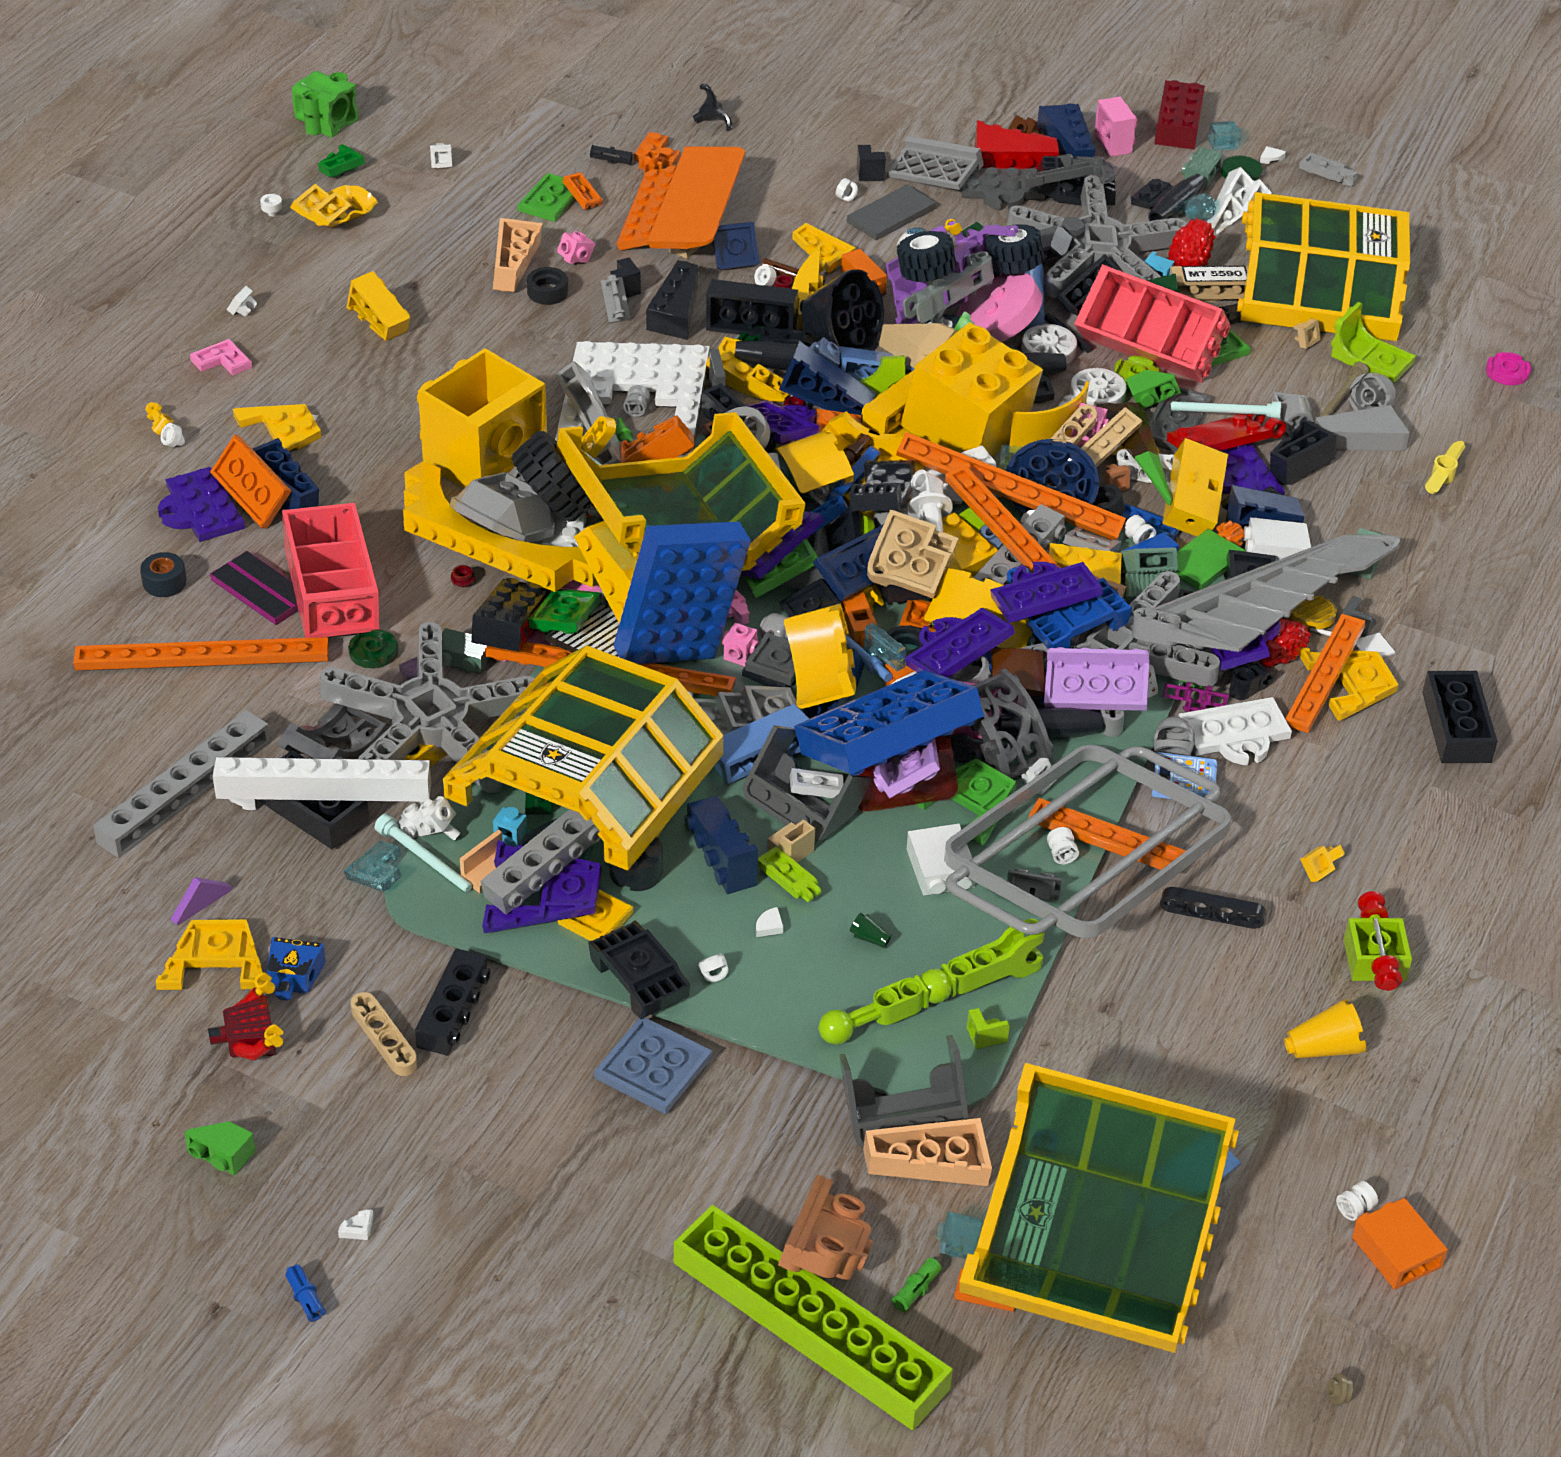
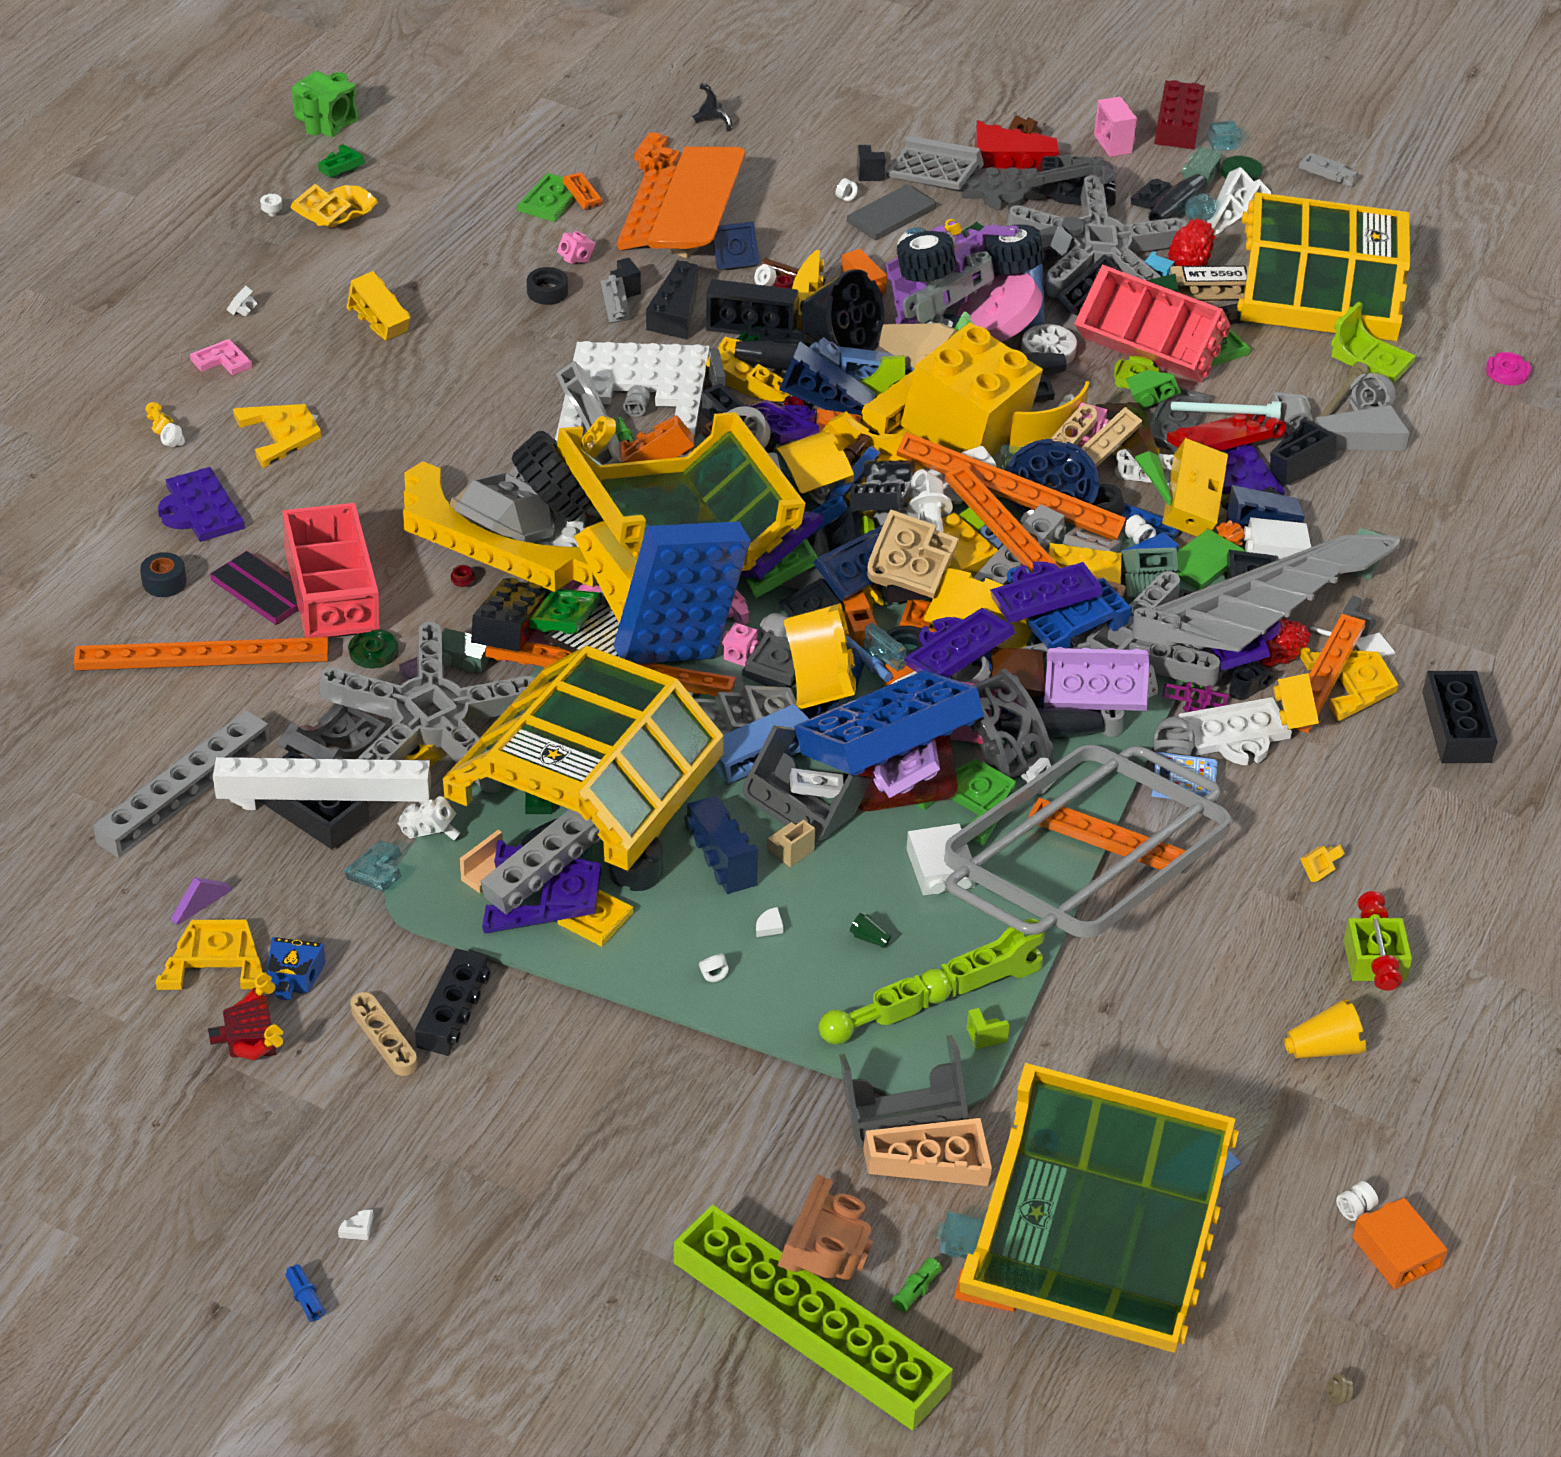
(222, 1145): bright green slope -> none
(250, 481): orange tile -> none
(304, 491): dark blue wedge -> none
(388, 827): light aqua piece -> none
(441, 155): white tile -> none
(479, 417): yellow piece -> none
(513, 821): medium azure brick -> none
(514, 252): light nougat wedge -> none
(597, 152): black pin -> none
(641, 968): black plate -> none
(653, 1064): sand blue plate -> none
(789, 874): lime hinge -> none
(830, 247): yellow wing -> none
(964, 746): black hinge -> none
(1044, 884): dark grey hinge -> none
(1062, 845): white wheel -> none
(1069, 128): dark blue wedge -> none
(1083, 344): black bar -> none
(1104, 386): white wheel -> none
(1118, 476): nougat tile -> none
(1213, 905): black beam -> none
(1272, 154): white tile -> none
(1297, 701): none -> yellow brick
(1307, 333): tan tile -> none
(1315, 612): yellow tile -> none
(1444, 468): light yellow piece -> none

